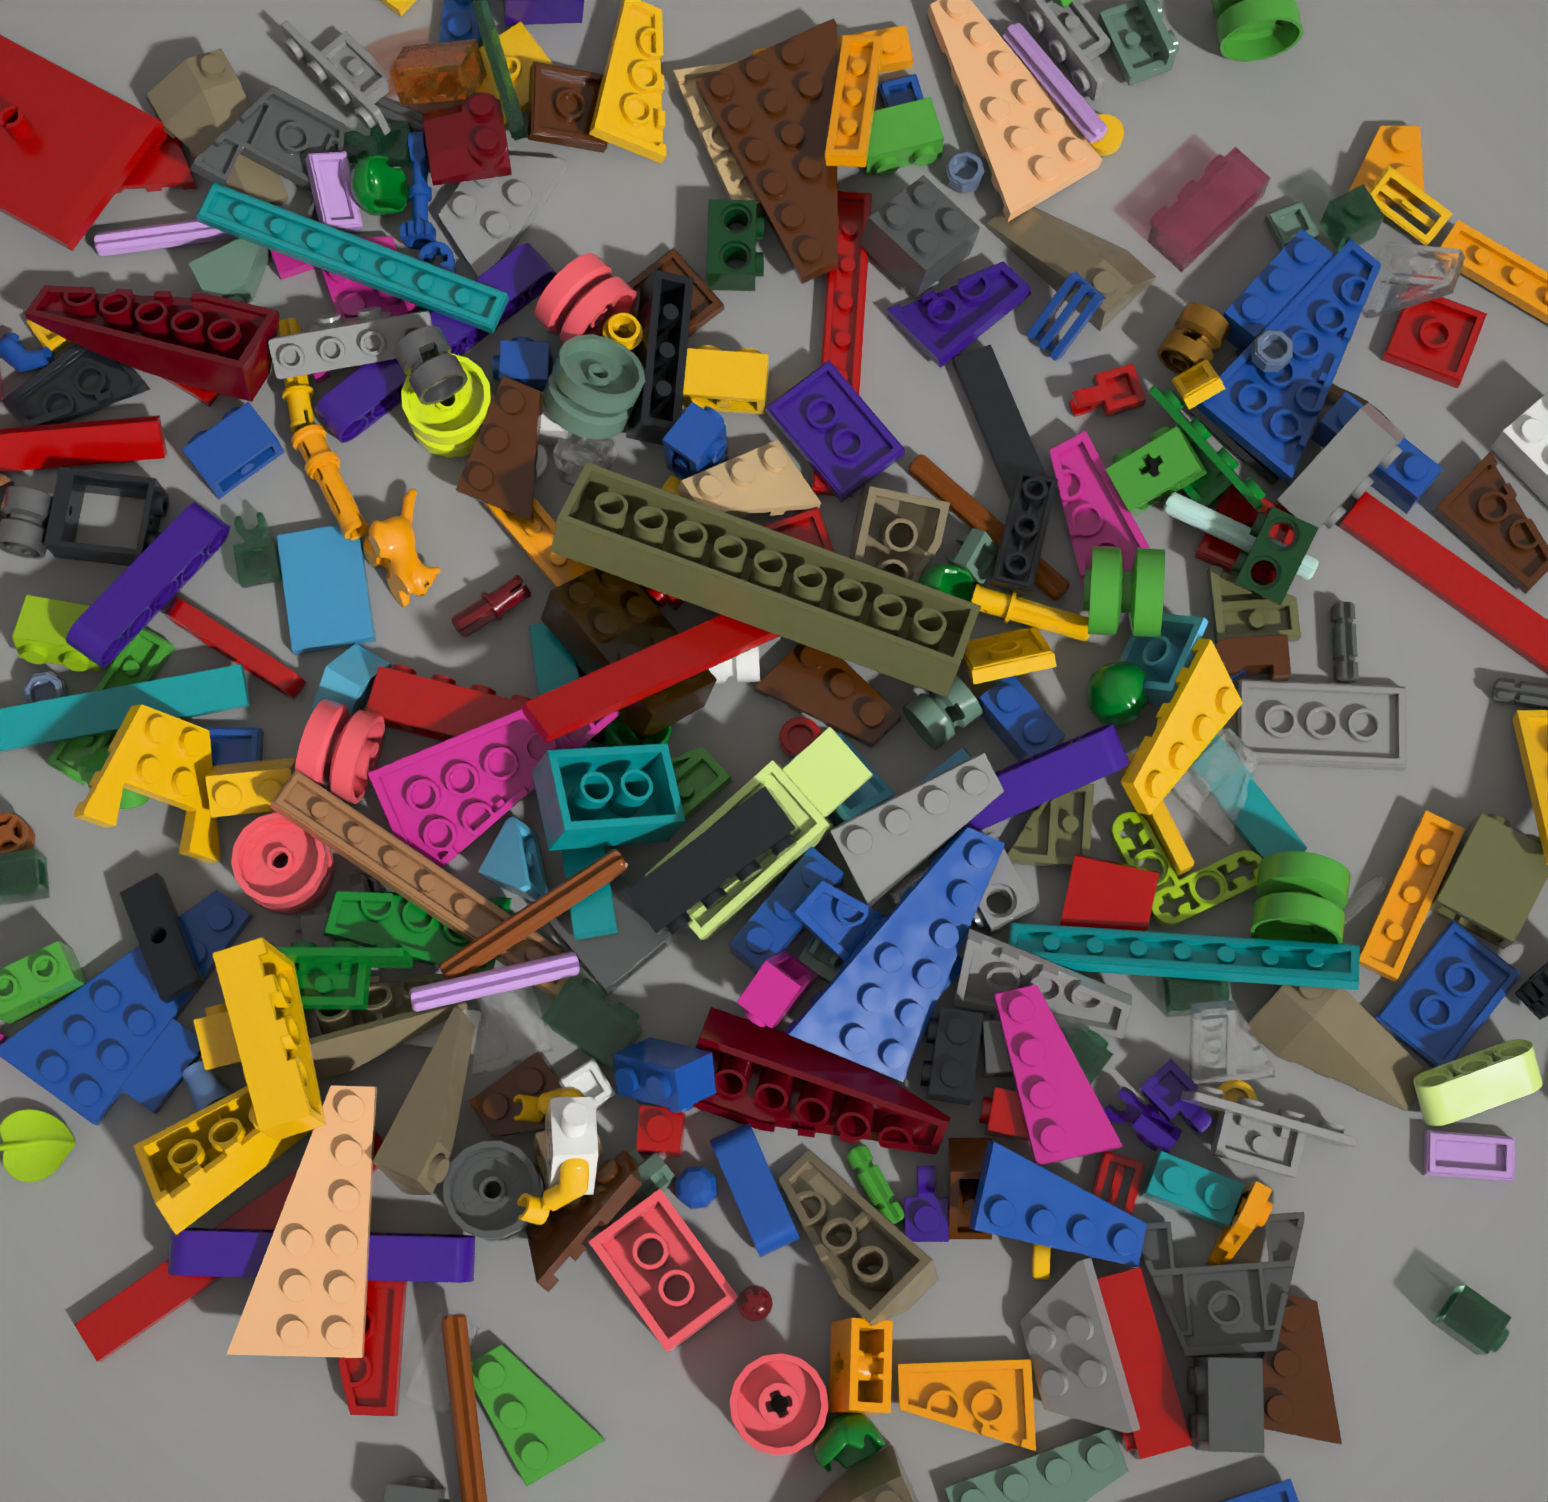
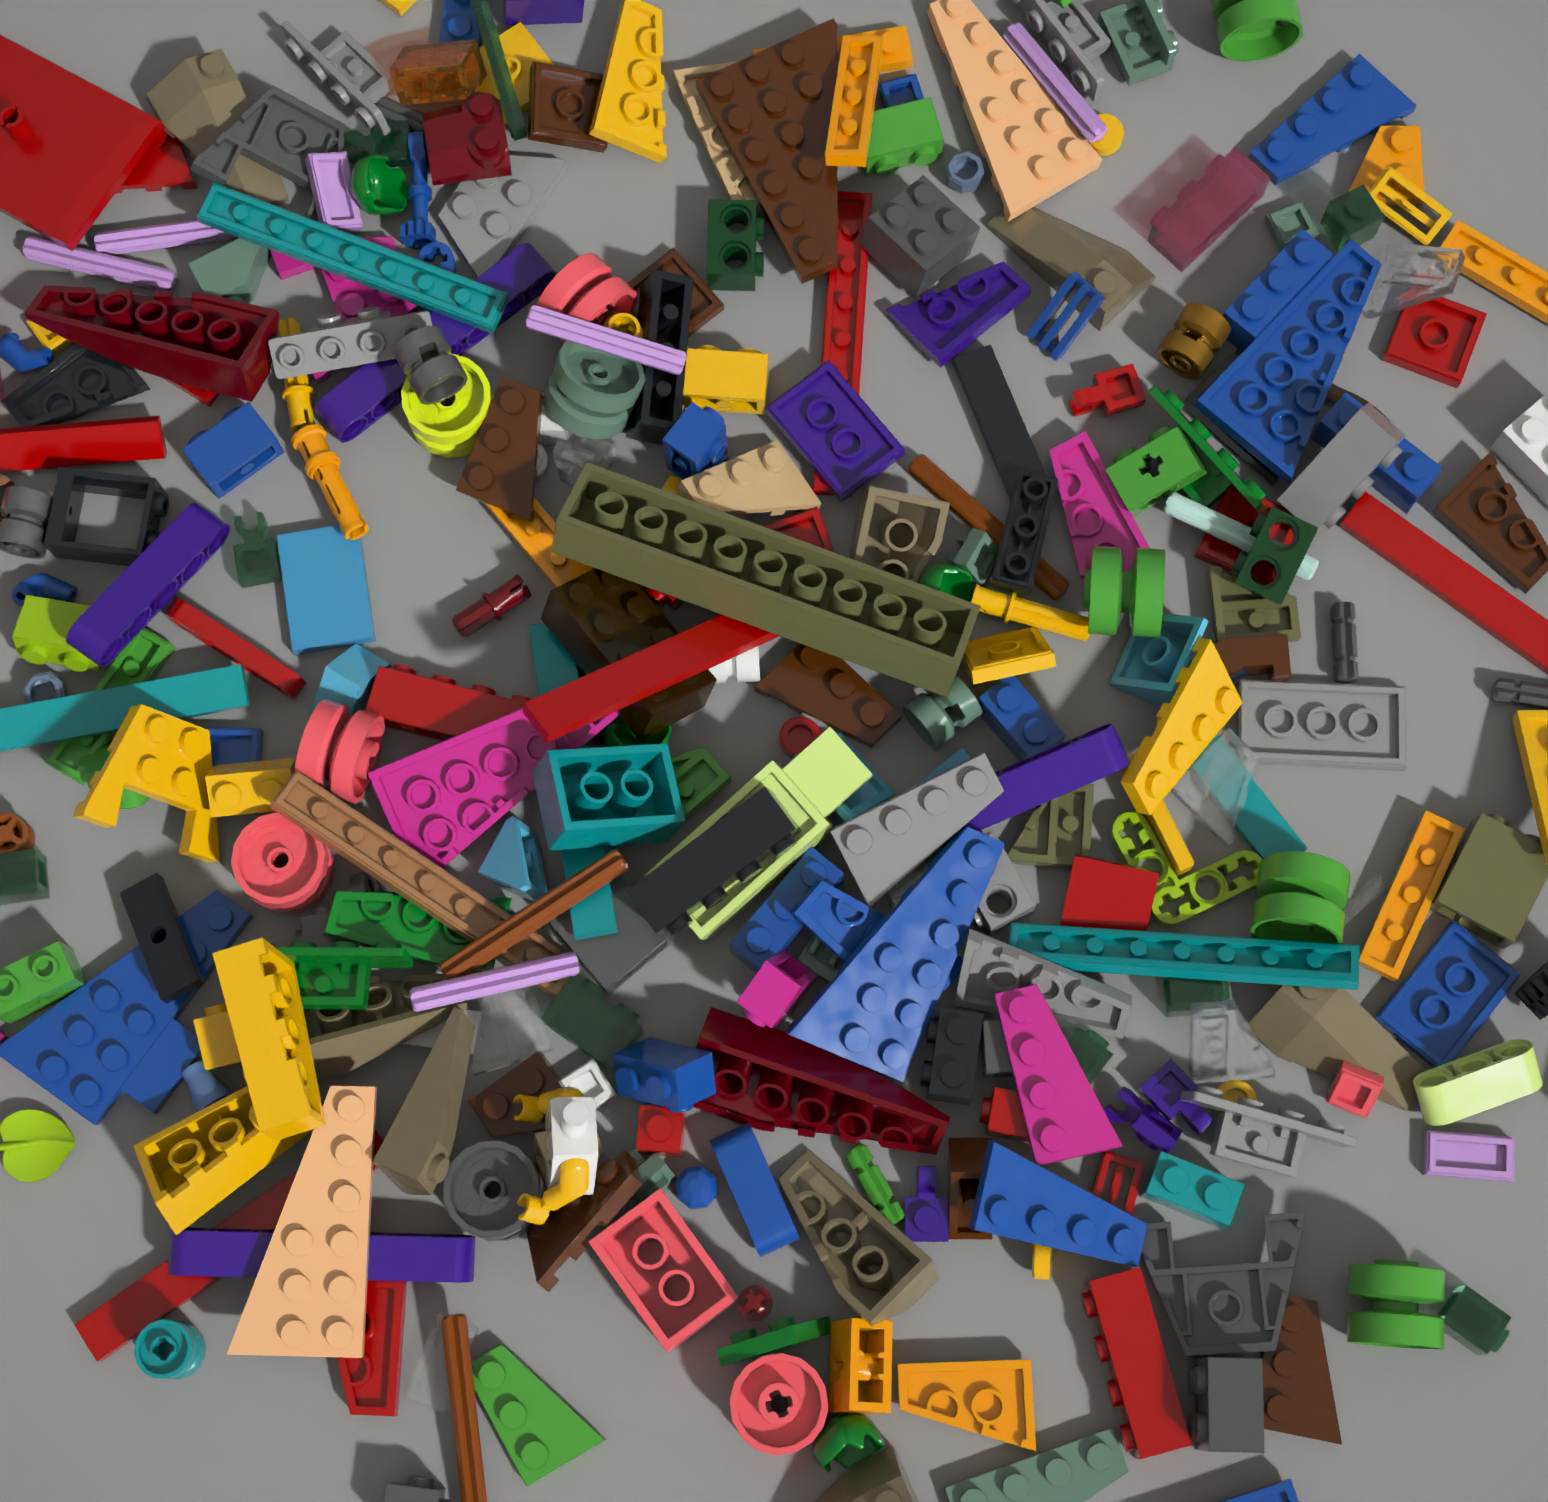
(44, 586): none -> blue arm
(100, 264): none -> lavender axle
(169, 1349): none -> teal wheel
(393, 546): light orange animal -> none
(524, 362): blue brick -> none
(605, 340): none -> lavender axle
(782, 1335): none -> green wing
(1077, 1353): light grey wing -> none
(1117, 693): green hair -> none
(1198, 384): yellow tile -> none
(1251, 1212): light orange wing -> none
(1271, 351): sand blue tile -> none
(1334, 117): none -> blue wing
(1354, 1089): none -> coral tile
(1396, 1293): none -> bright green wheel

